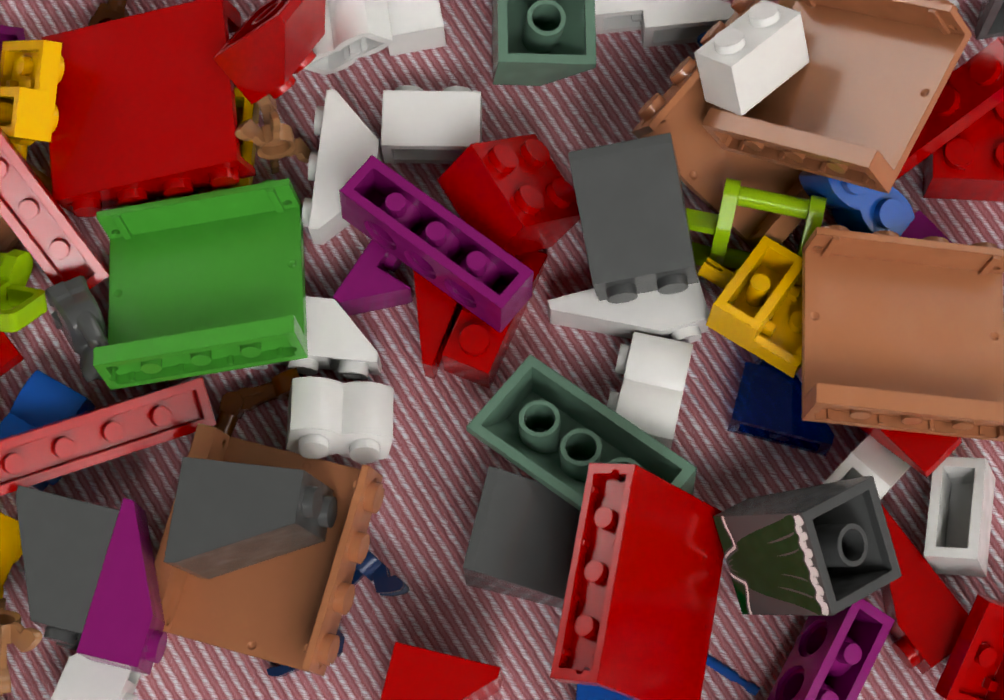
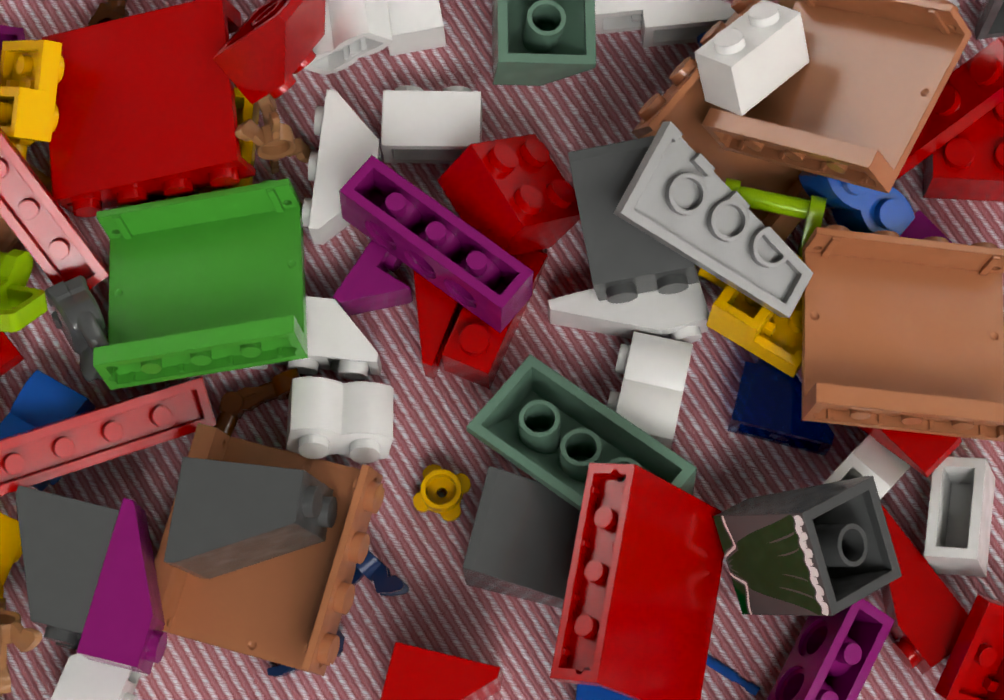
(438, 478): none -> yellow plate
(700, 218): none -> light grey wing

